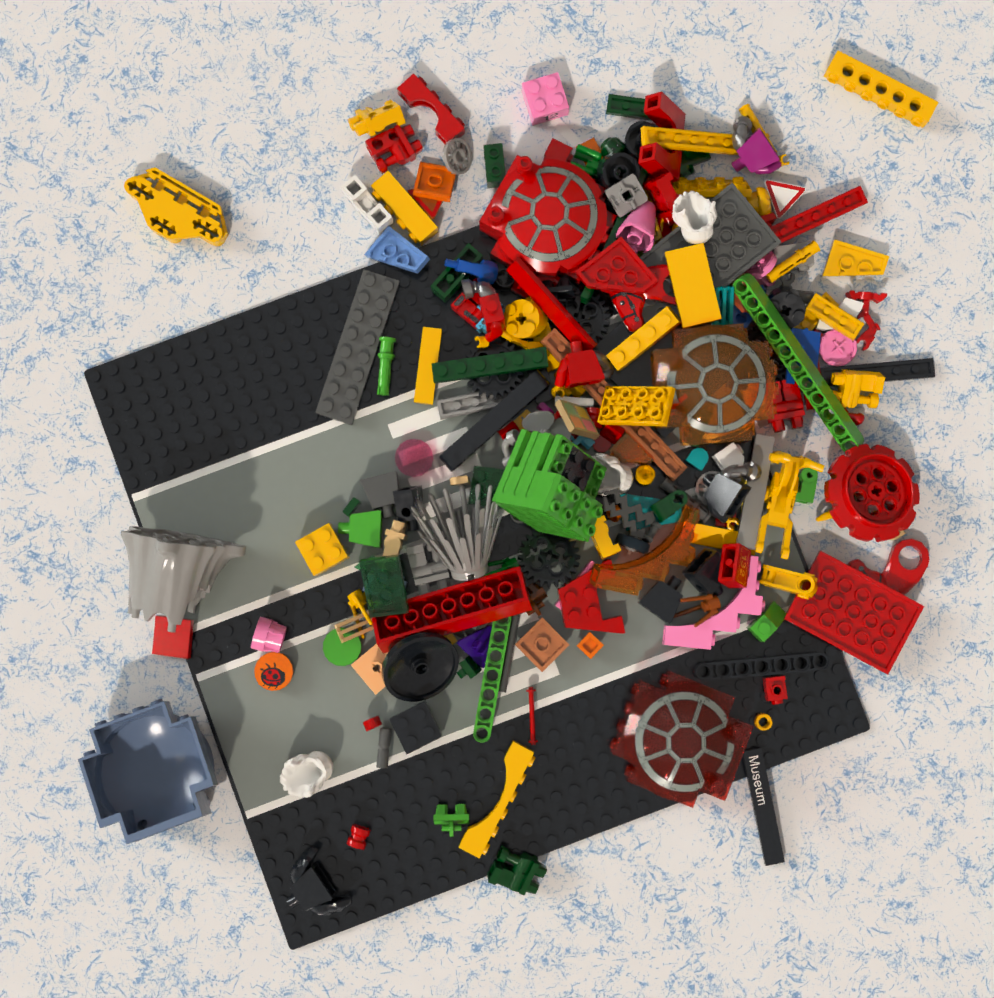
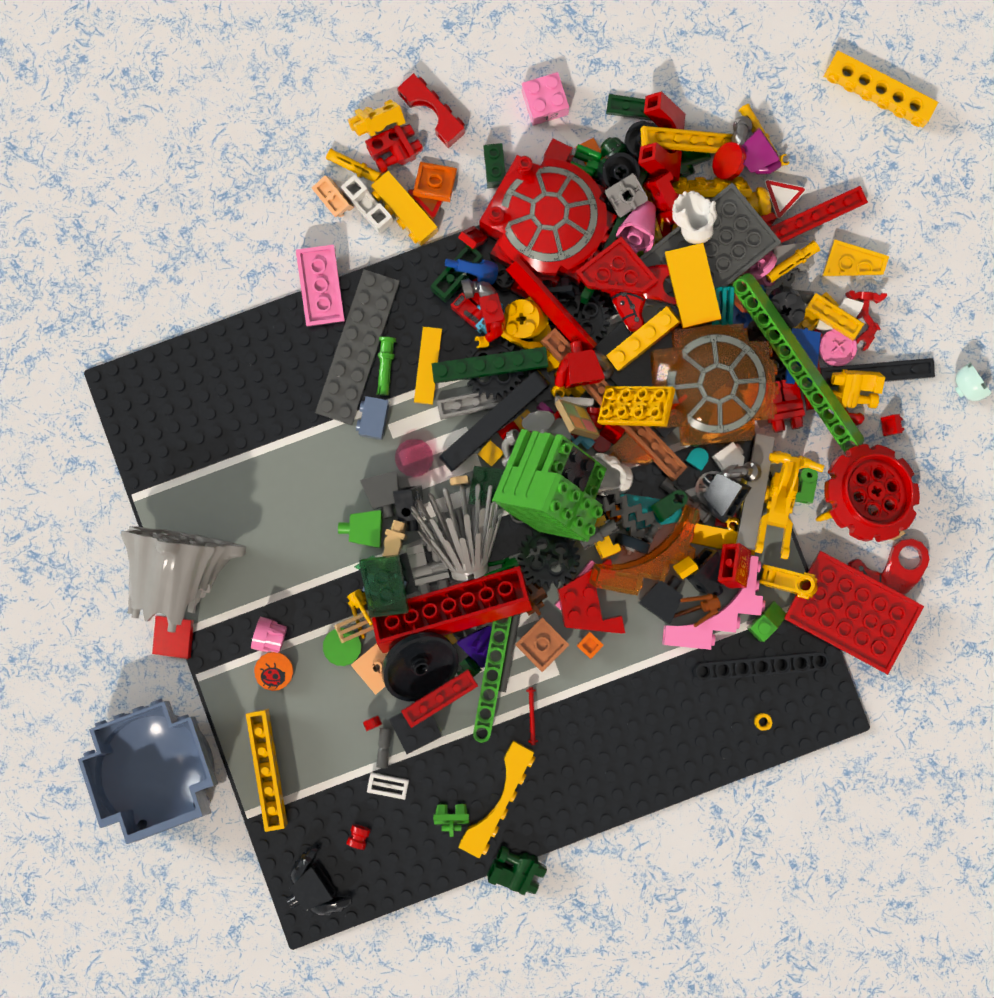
(177, 214): yellow connector -> none
(266, 770): none -> yellow brick
(306, 773): white hair -> none
(320, 285): none -> bright pink plate
(322, 549): yellow brick -> none
(332, 196): none -> light nougat hinge
(335, 157): none -> yellow pin
(351, 507): dark green tile -> none
(373, 418): none -> sand blue brick
(390, 778): none -> white tile
(397, 251): medium blue wing -> none
(439, 698): none -> red tile
(457, 156): light grey wheel -> none
(473, 237): none -> red tile
(490, 453): none -> yellow tile
(600, 533): none -> dark grey pin
(645, 474): yellow tile -> none
(680, 739): clear red windscreen -> none
(685, 567): none -> yellow tile
(729, 161): none -> red tile
(763, 806): black tile -> none
(770, 683): red brick -> none
(892, 425): none -> red tile
(971, 384): none -> light aqua cylinder

